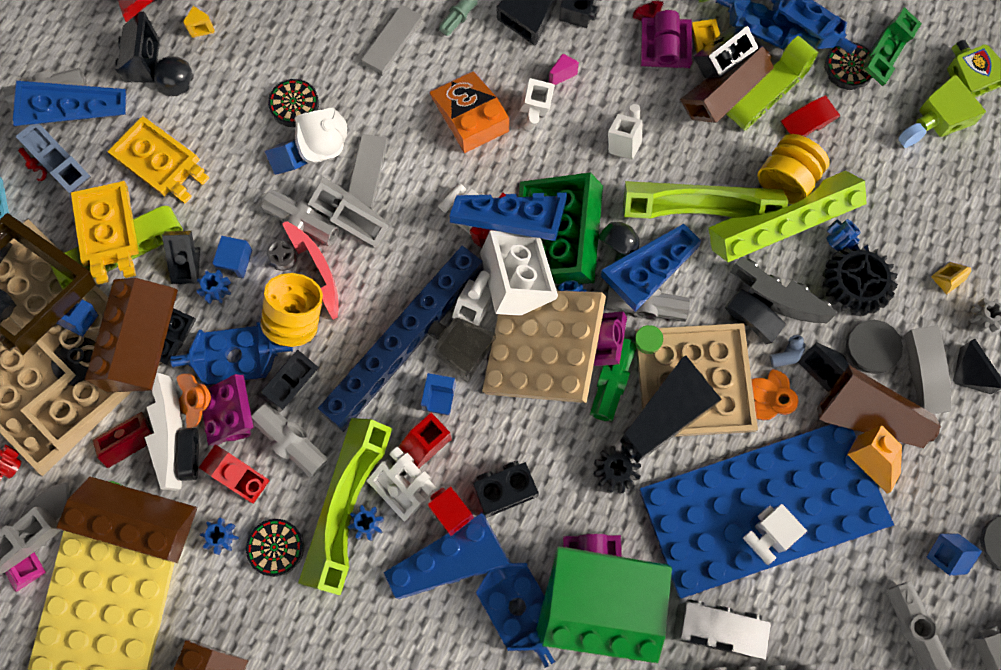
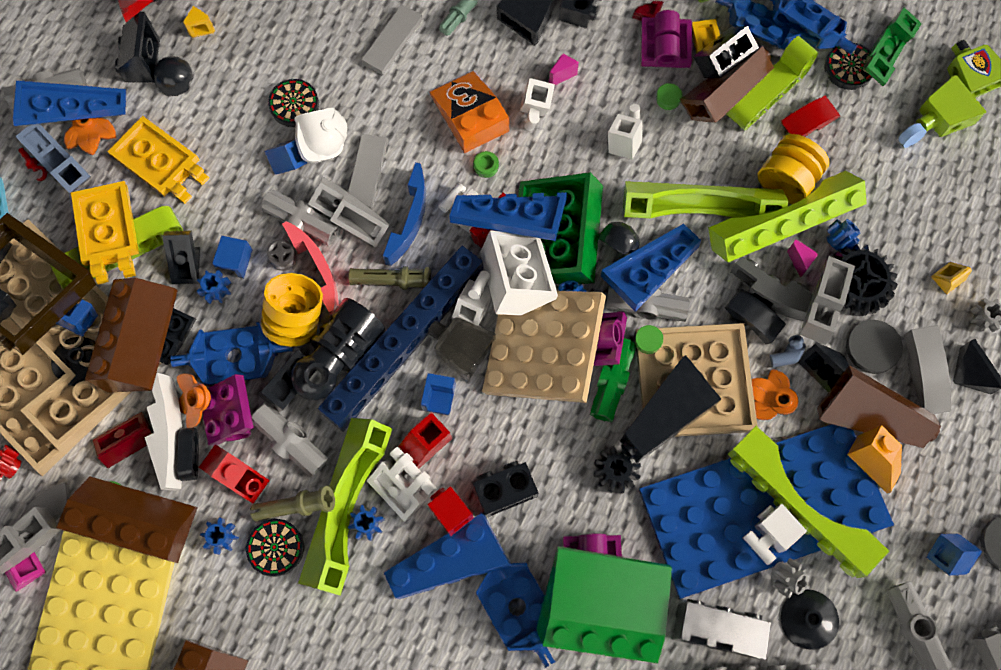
(88, 134): none -> orange plate
(303, 503): none -> olive pin
(337, 348): none -> black cylinder
(397, 243): none -> blue slope
(403, 278): none -> olive pin
(486, 164): none -> bright green tile
(669, 96): none -> bright green tile
(789, 577): none -> light grey gear
(796, 624): none -> black dish
(801, 256): none -> dark pink slope
(827, 300): none -> light grey slope
(852, 547): none -> lime arch

